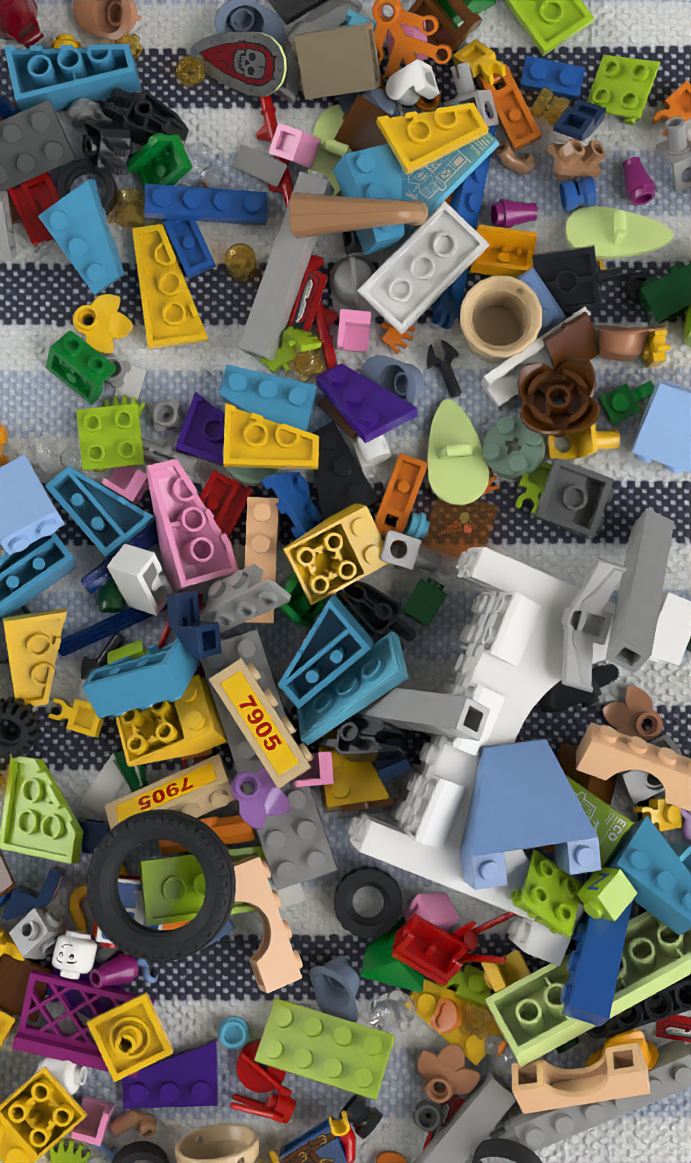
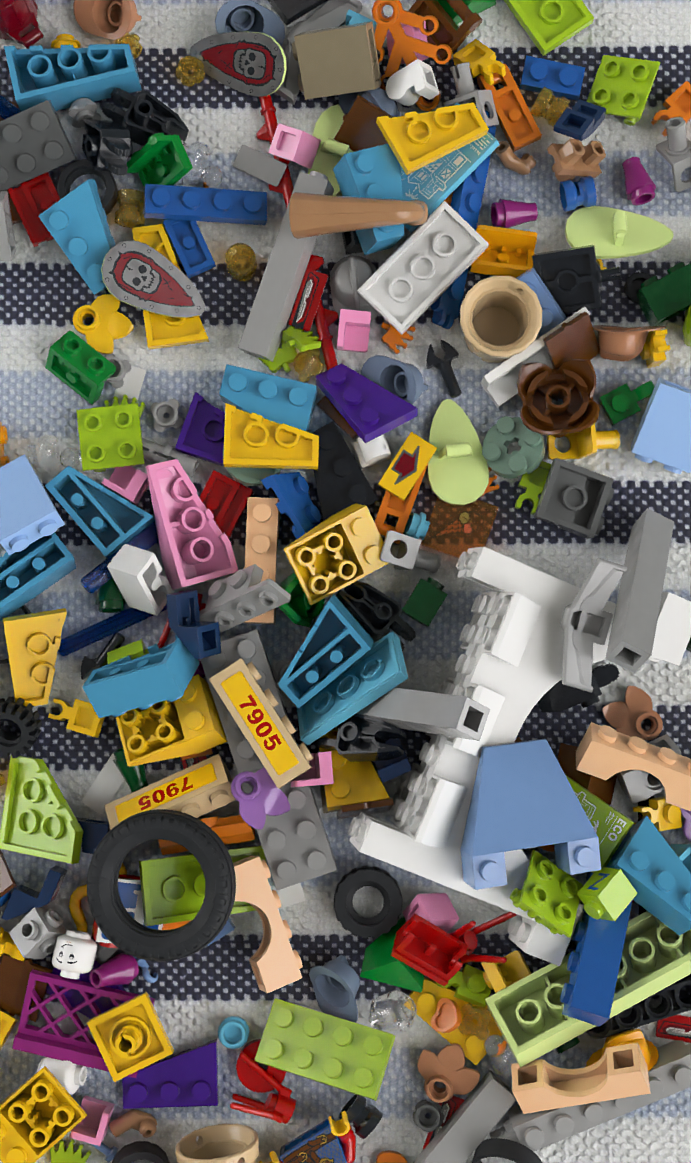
(149, 281): none -> shield
(407, 466): none -> yellow tile

